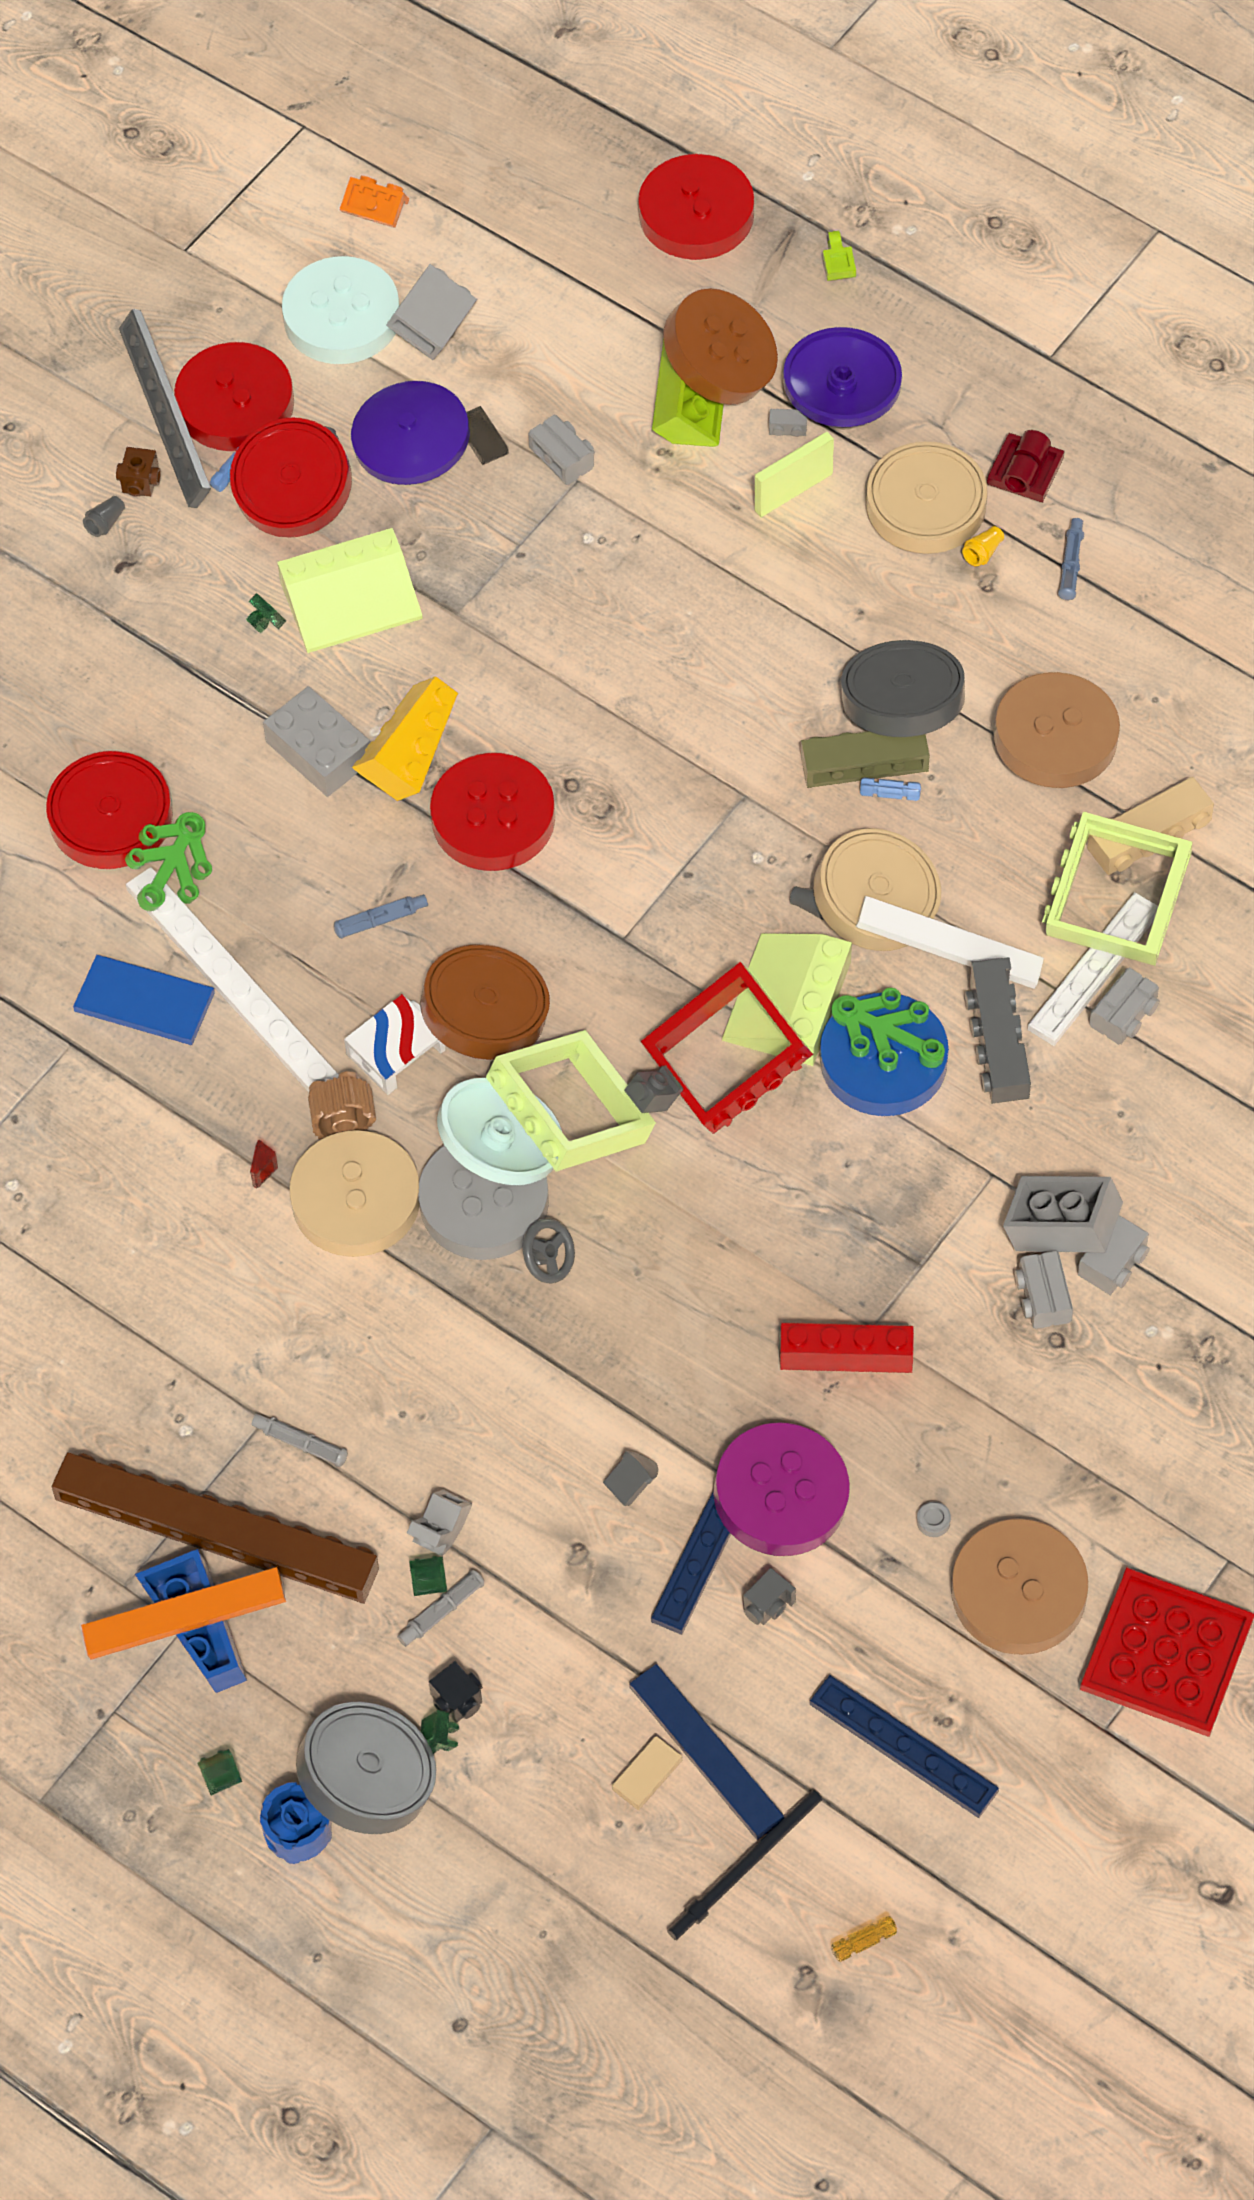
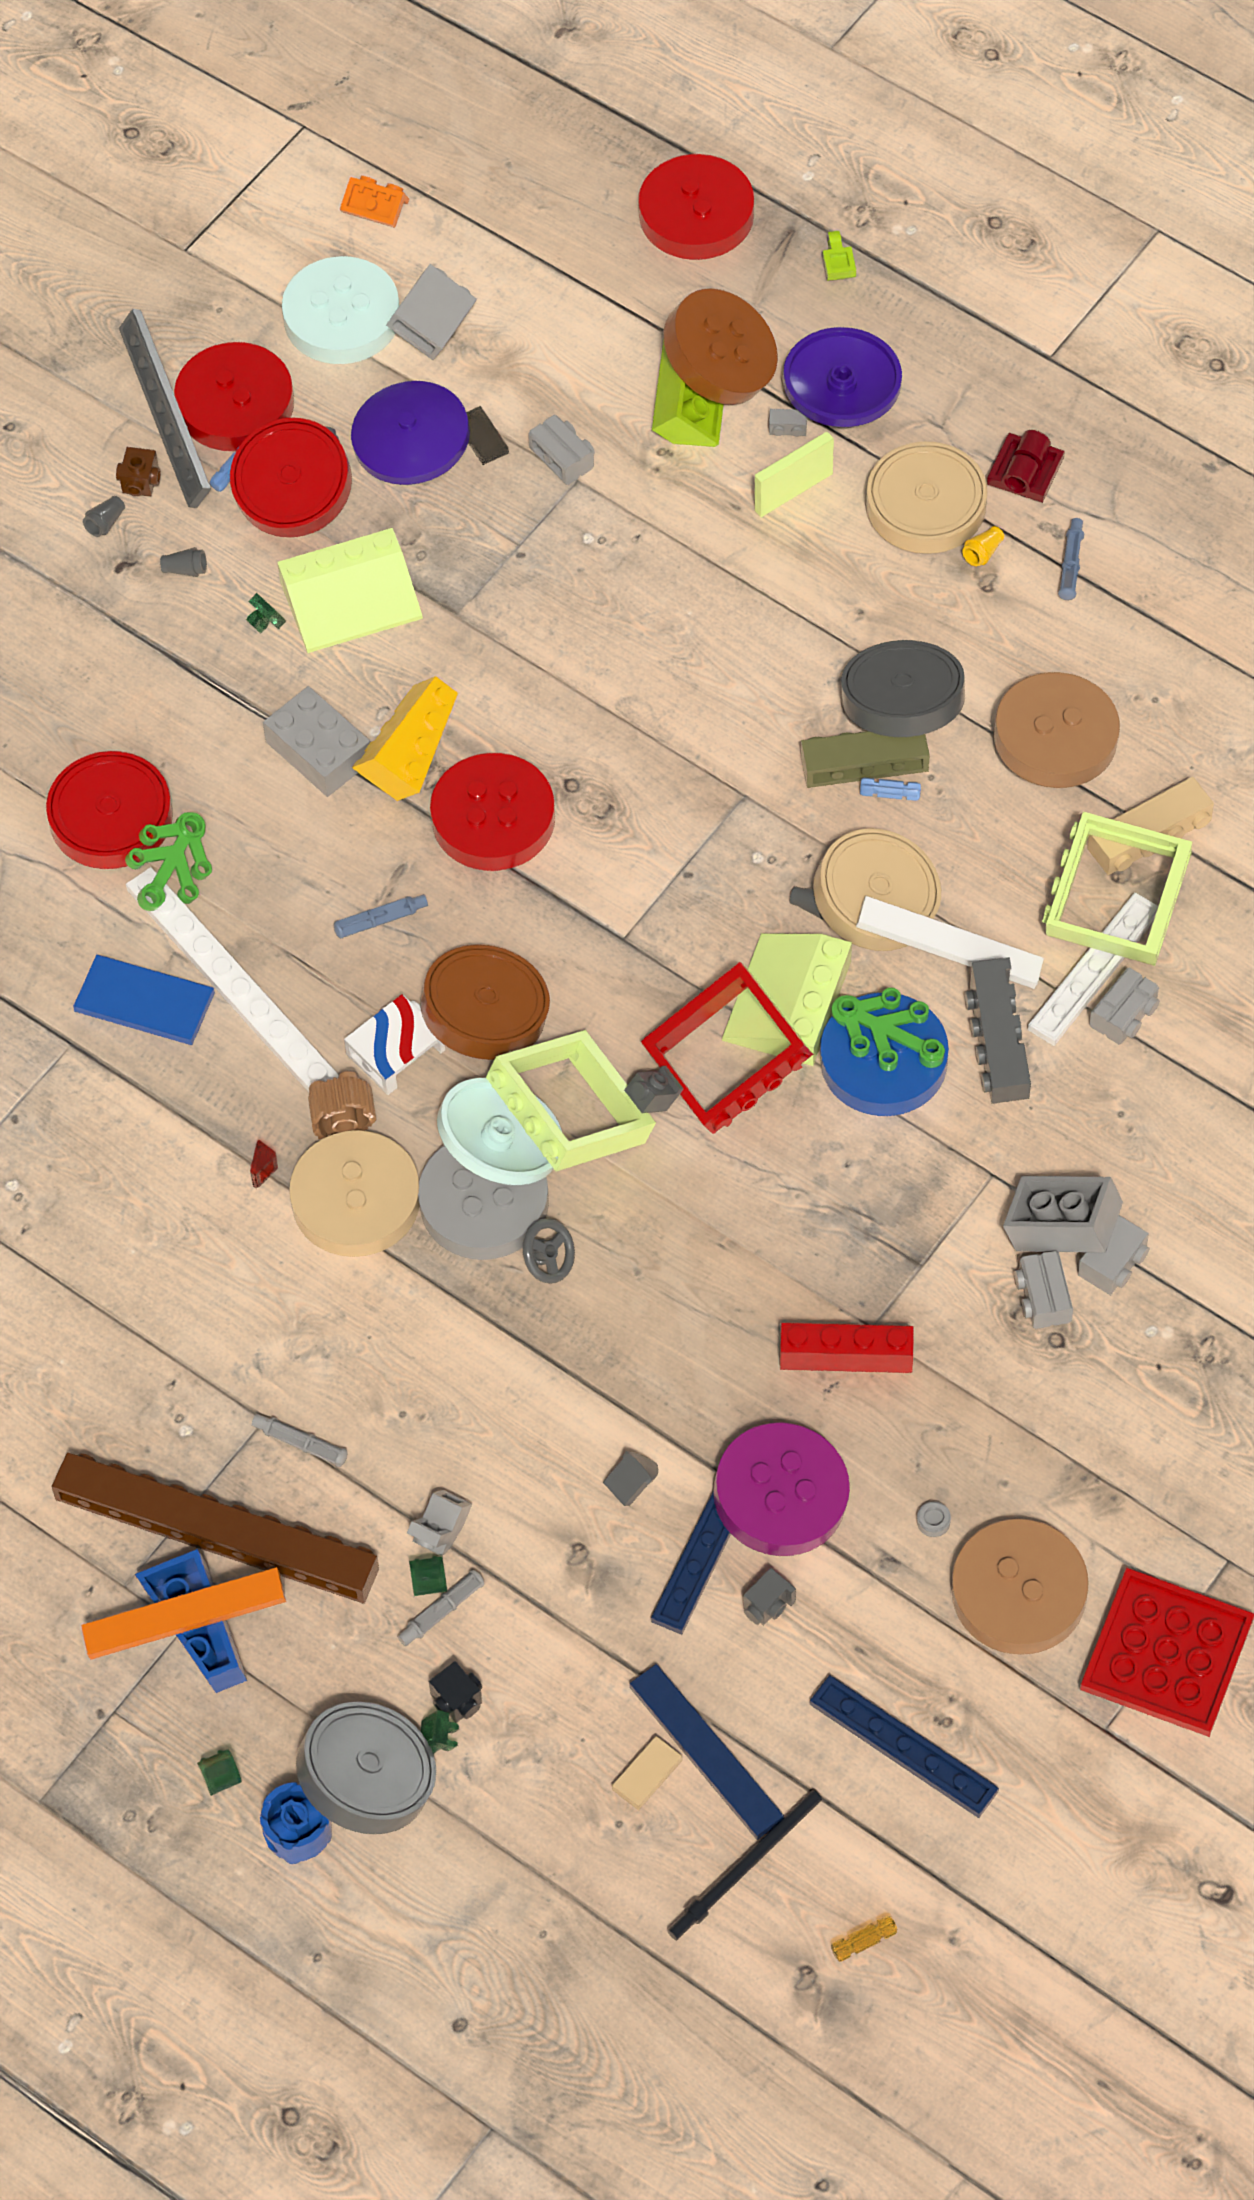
(186, 562): none -> dark grey cone

